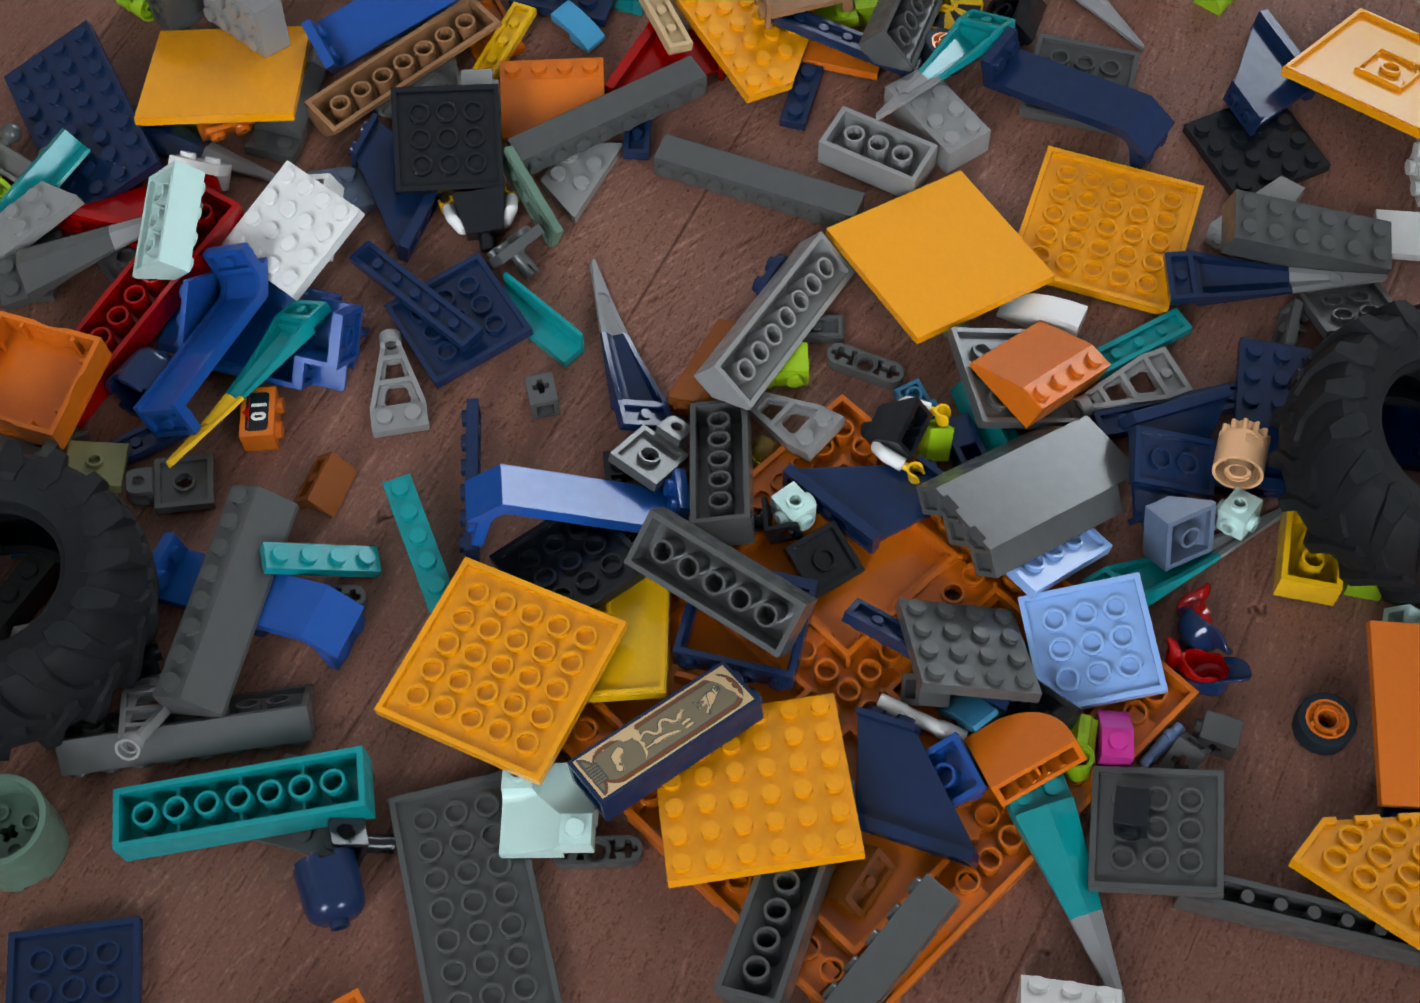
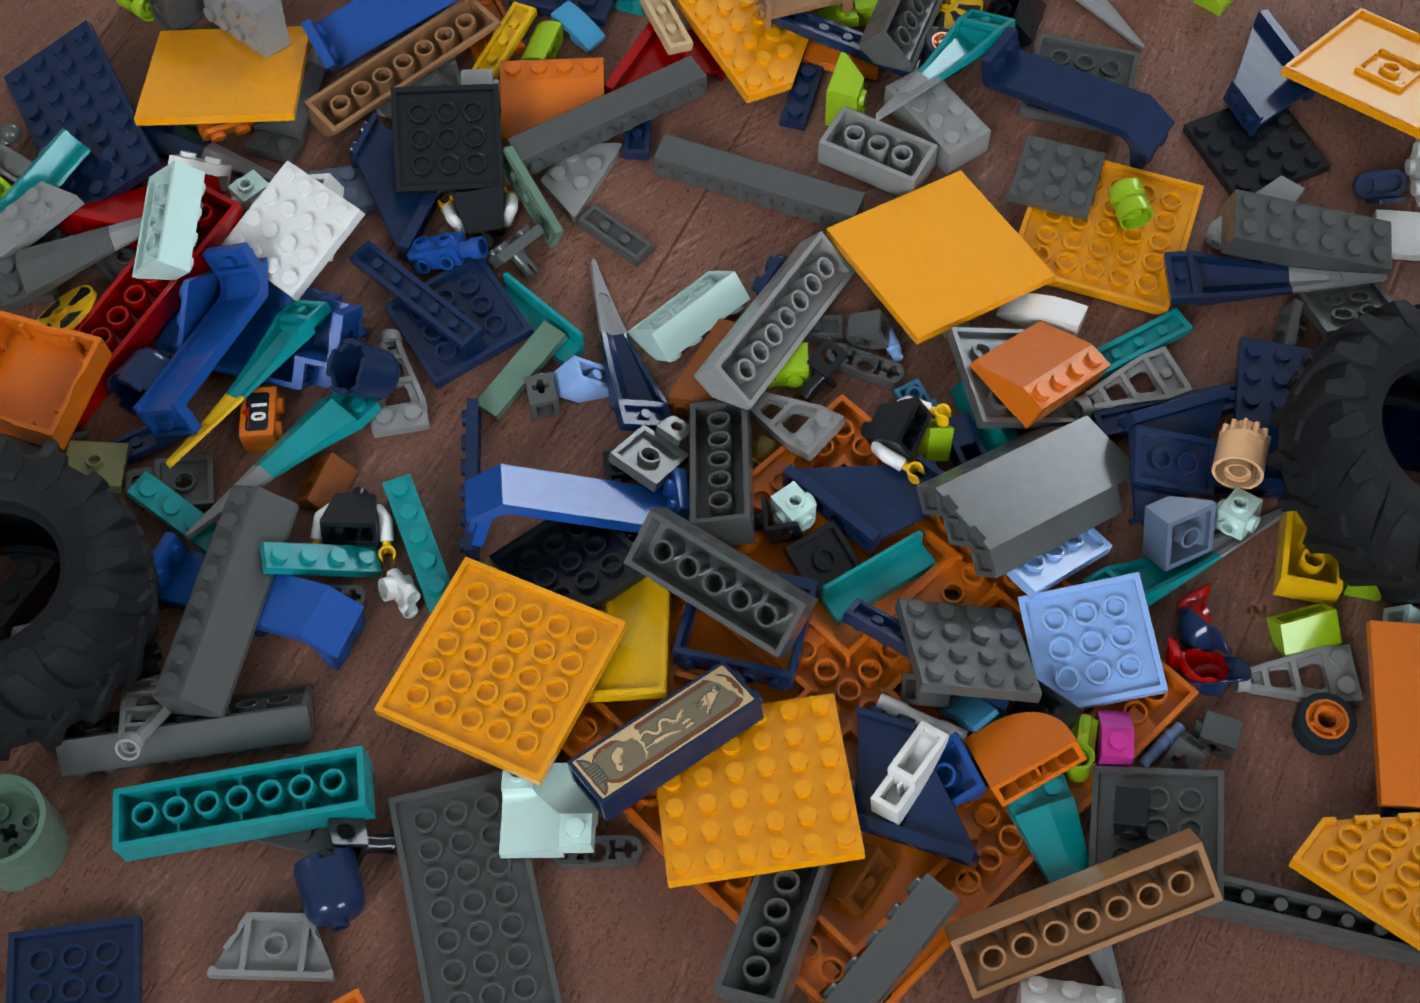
(69, 308): none -> yellow piece
(170, 509): none -> teal plate
(247, 189): none -> light aqua brick
(274, 949): none -> light grey wing
(318, 428): none -> teal plate
(355, 521): none -> black torso
(362, 370): none -> dark blue cylinder
(401, 589): none -> white plate
(445, 251): none -> blue brick
(525, 363): none -> sand green tile
(544, 41): none -> lime brick
(580, 380): none -> light blue slope
(615, 235): none -> dark grey tile
(690, 315): none -> light aqua slope
(821, 372): none -> black bracket
(845, 89): none -> lime slope
(868, 330): none -> dark grey brick
(878, 576): none -> teal panel
(894, 347): none -> light blue animal
(909, 773): none -> white slope
(1056, 177): none -> dark grey plate
(1083, 912): none -> medium nougat slope
(1130, 203): none -> lime wheel
(1304, 629): none -> lime brick
(1336, 669): none -> light grey plate
(1380, 186): none -> dark blue bracket

